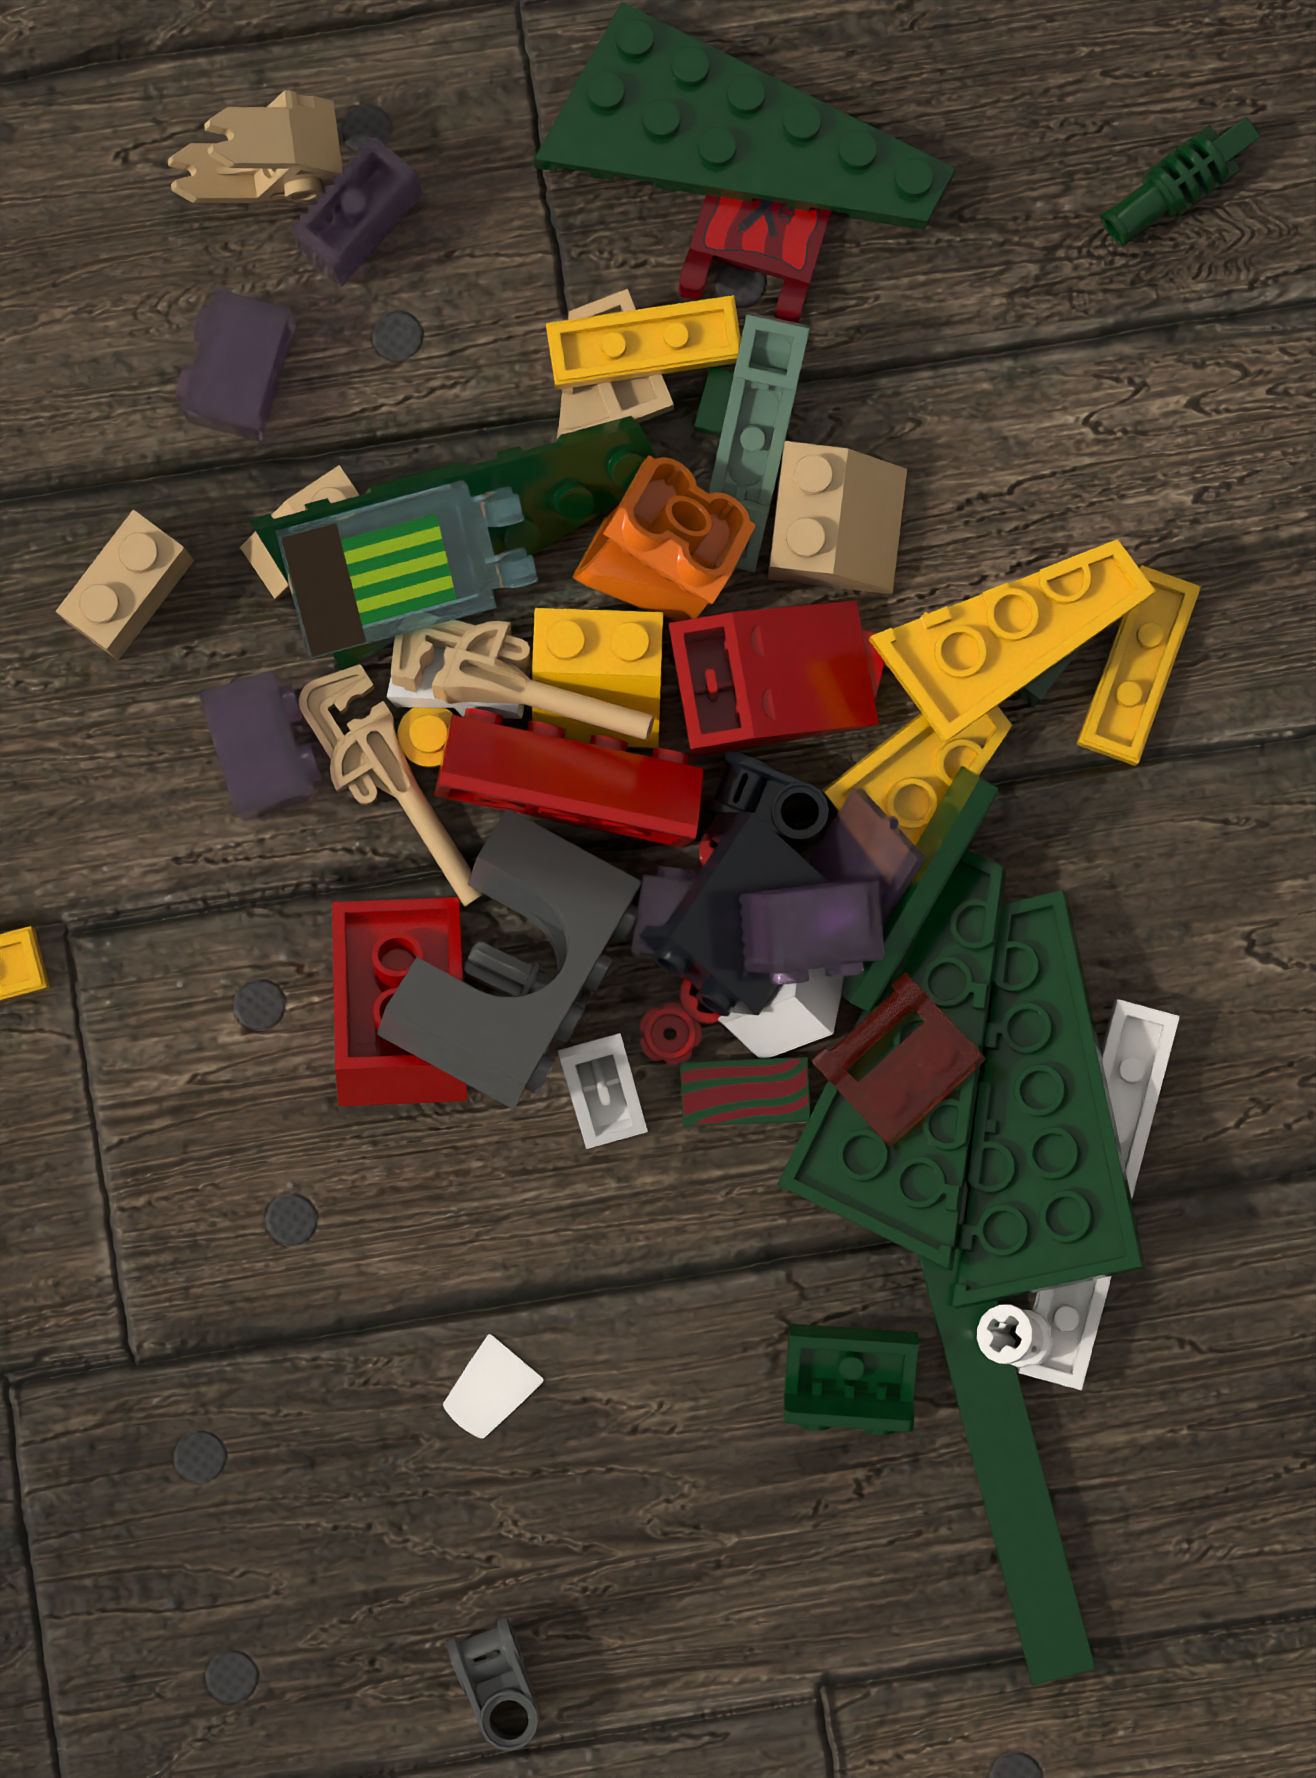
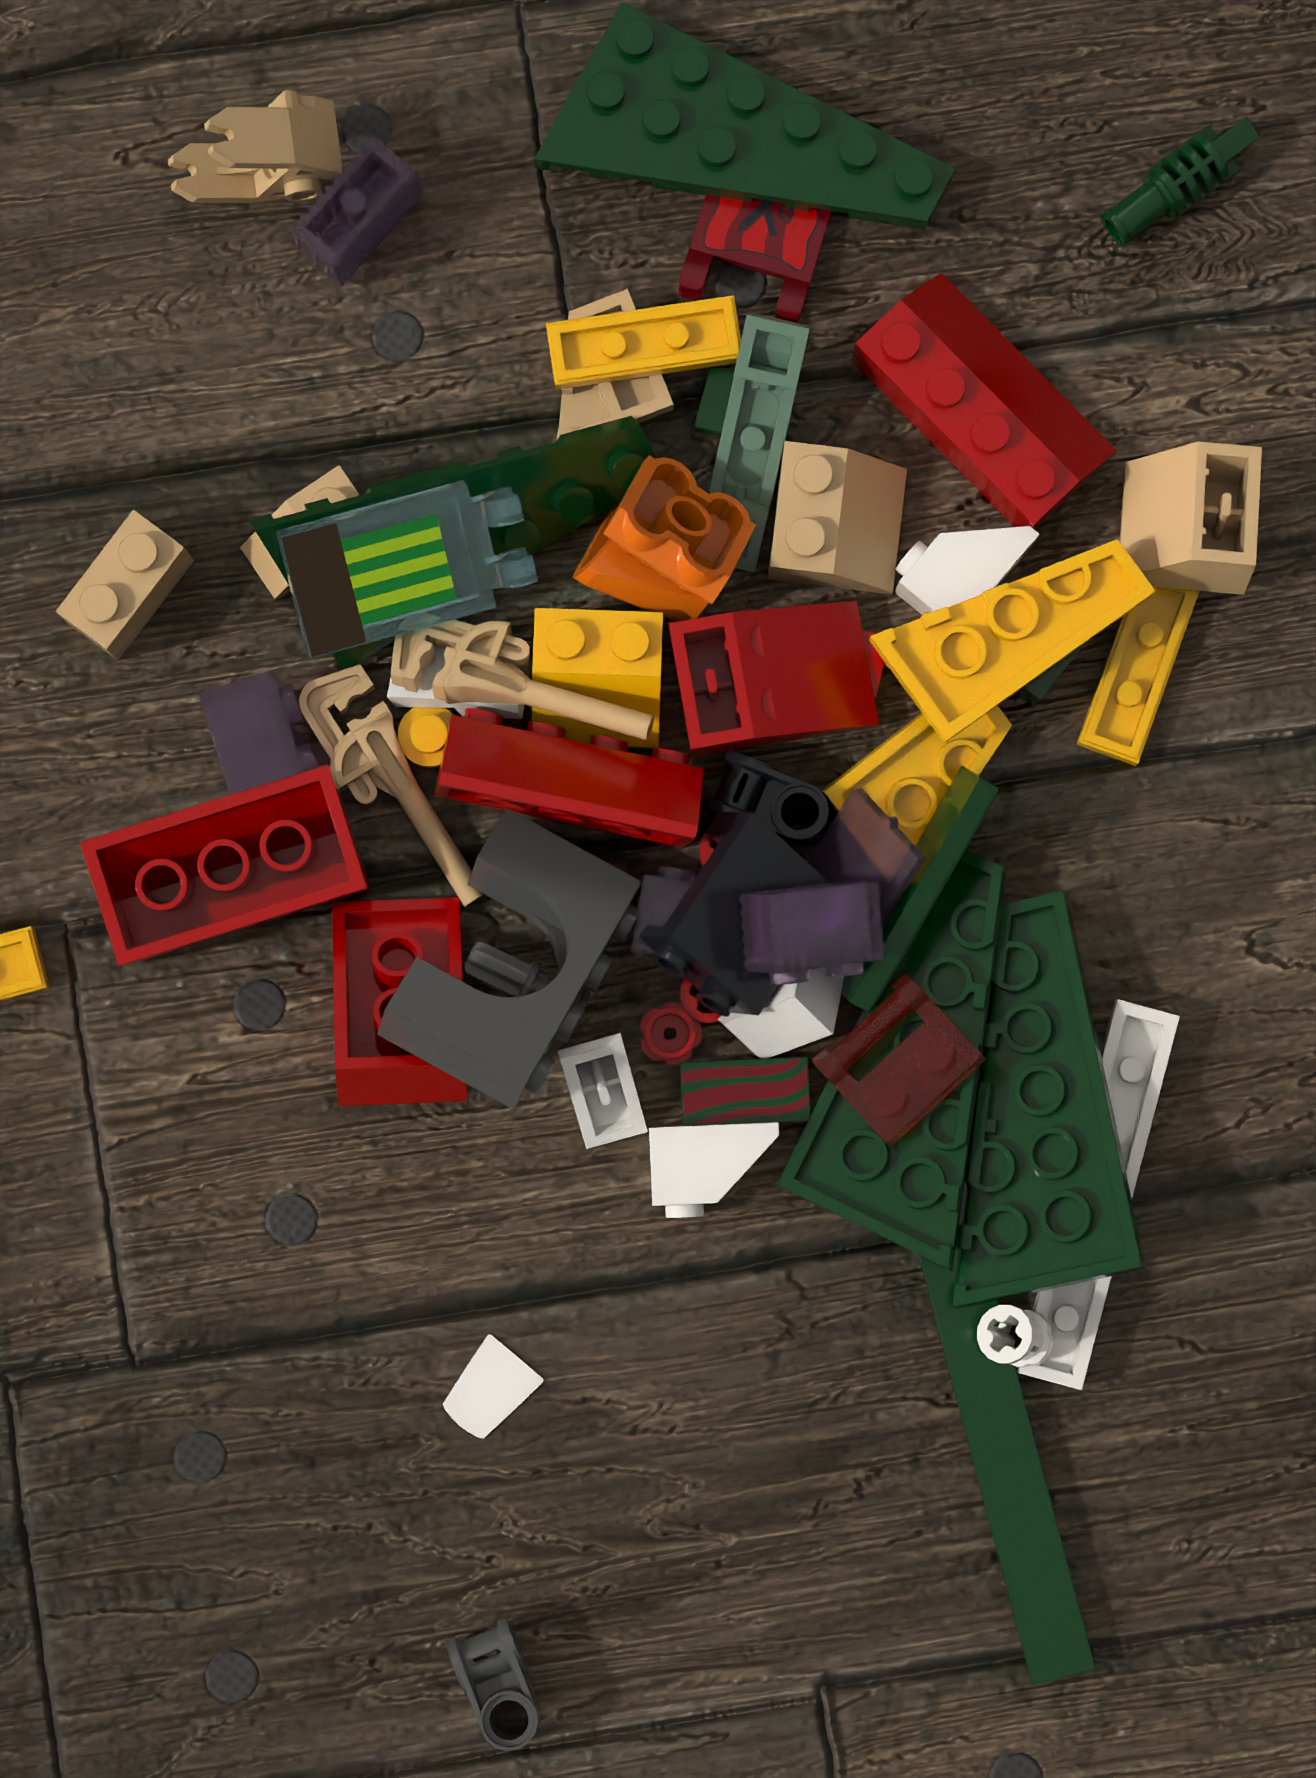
(224, 865): none -> red slope
(236, 364): clear purple brick -> none
(702, 1163): none -> white slope
(850, 1378): dark green bracket -> none
(960, 565): none -> white slope
(981, 402): none -> red slope
(1194, 516): none -> tan slope

